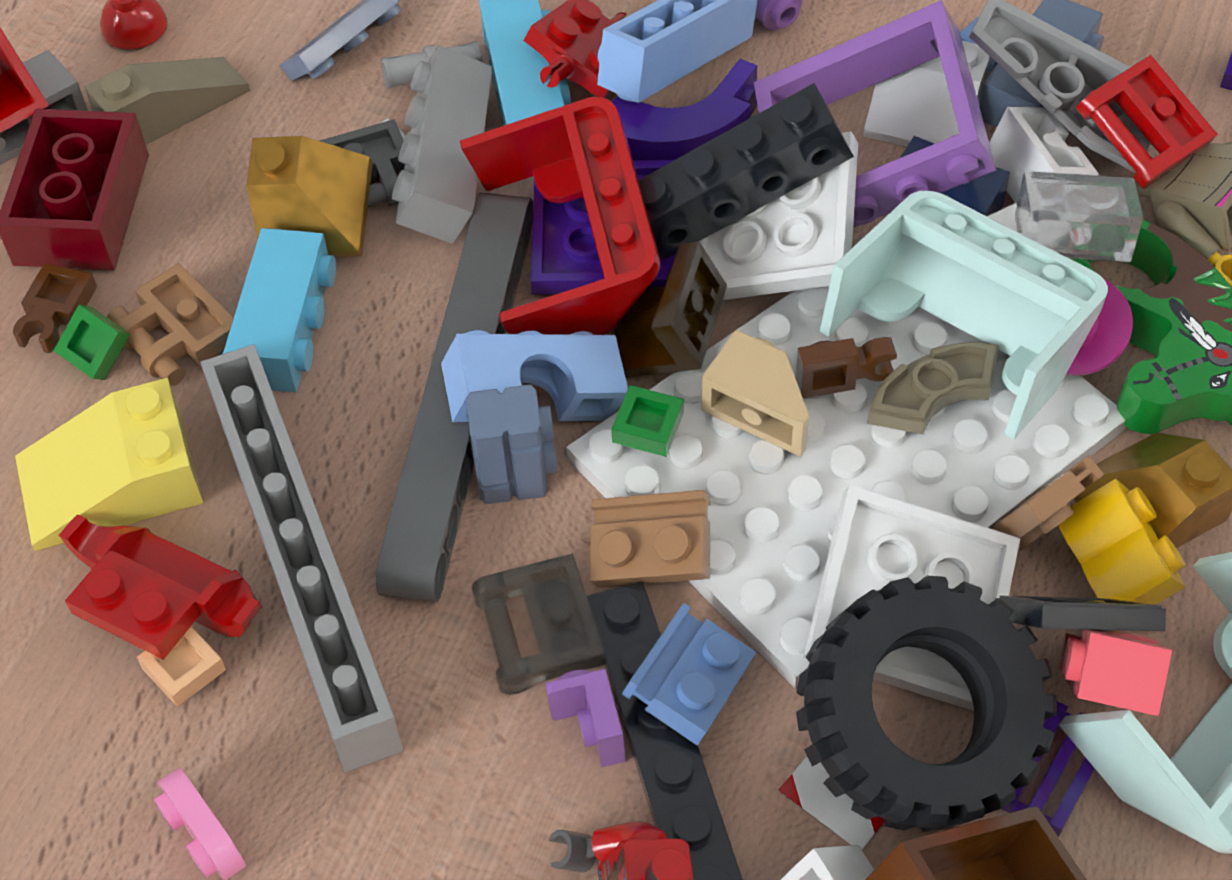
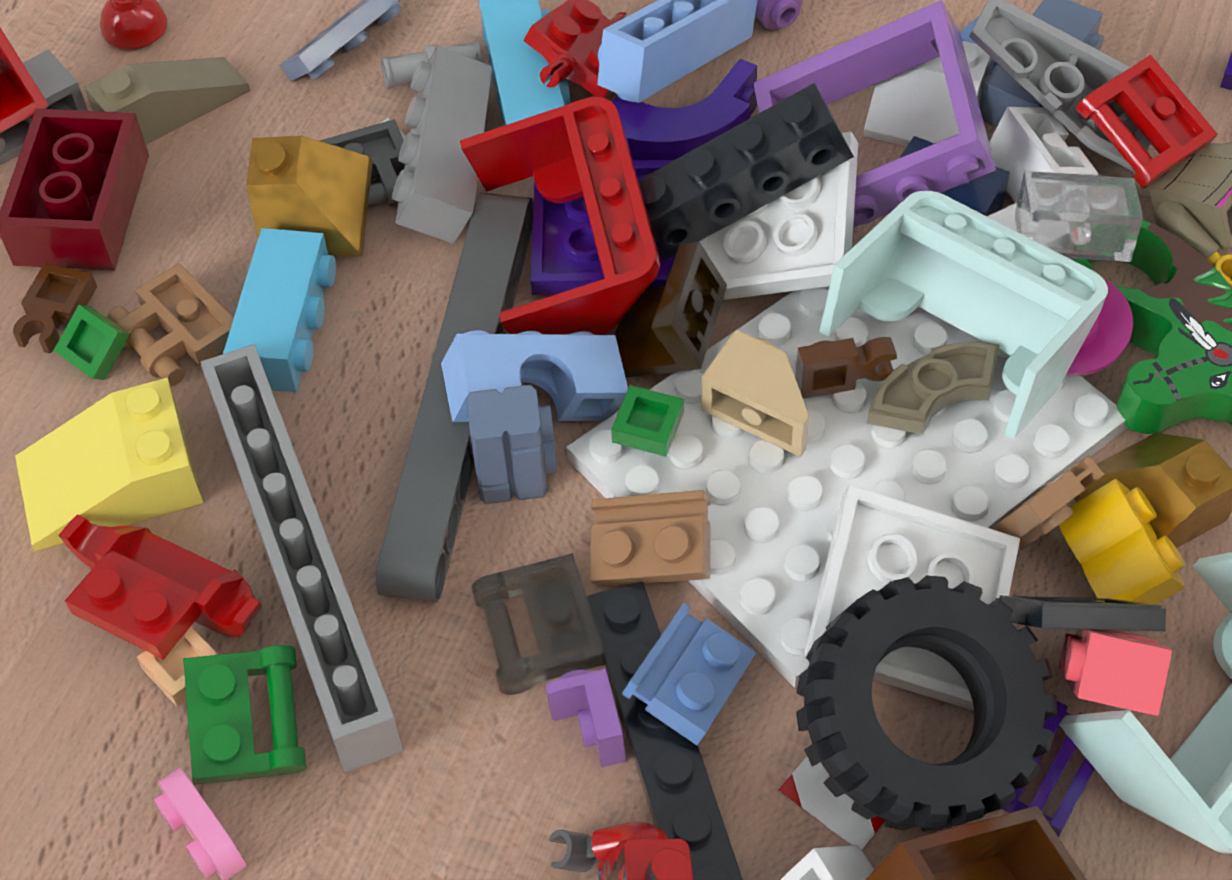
(222, 716): none -> green plate

